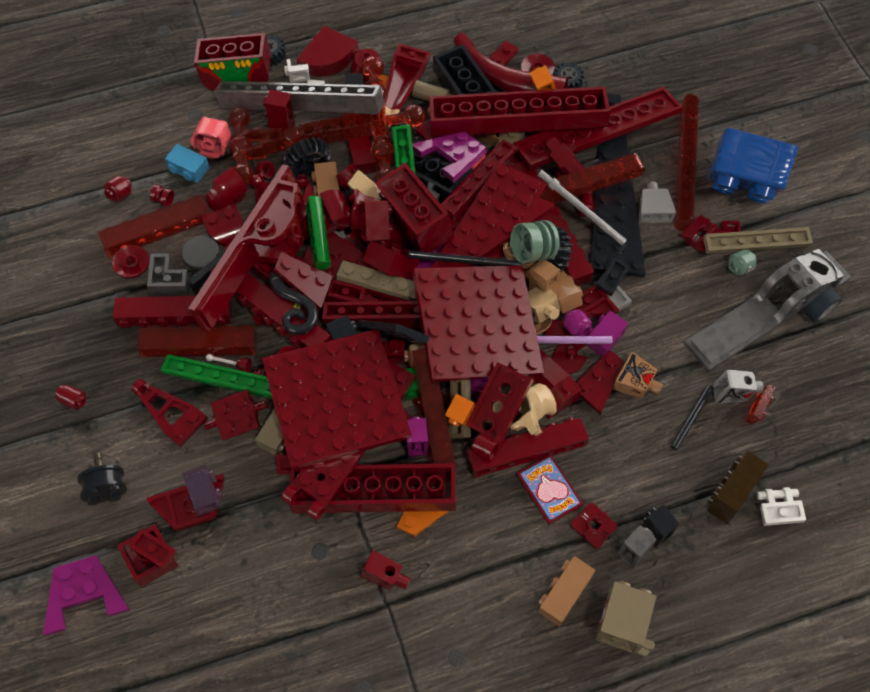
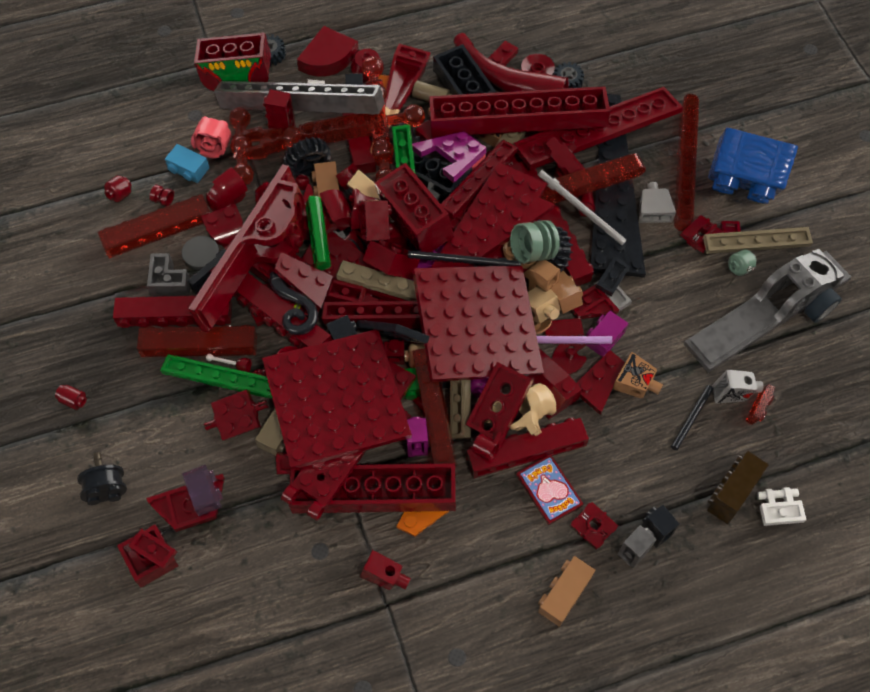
(79, 584): magenta wing -> none
(130, 255): dark red dish -> none
(184, 427): dark red plate -> none
(257, 179): dark red plate -> none
(297, 73): white bracket -> none
(459, 410): orange brick -> none
(542, 79): orange brick -> none
(577, 323): magenta head -> none
(627, 619): dark tan container -> none

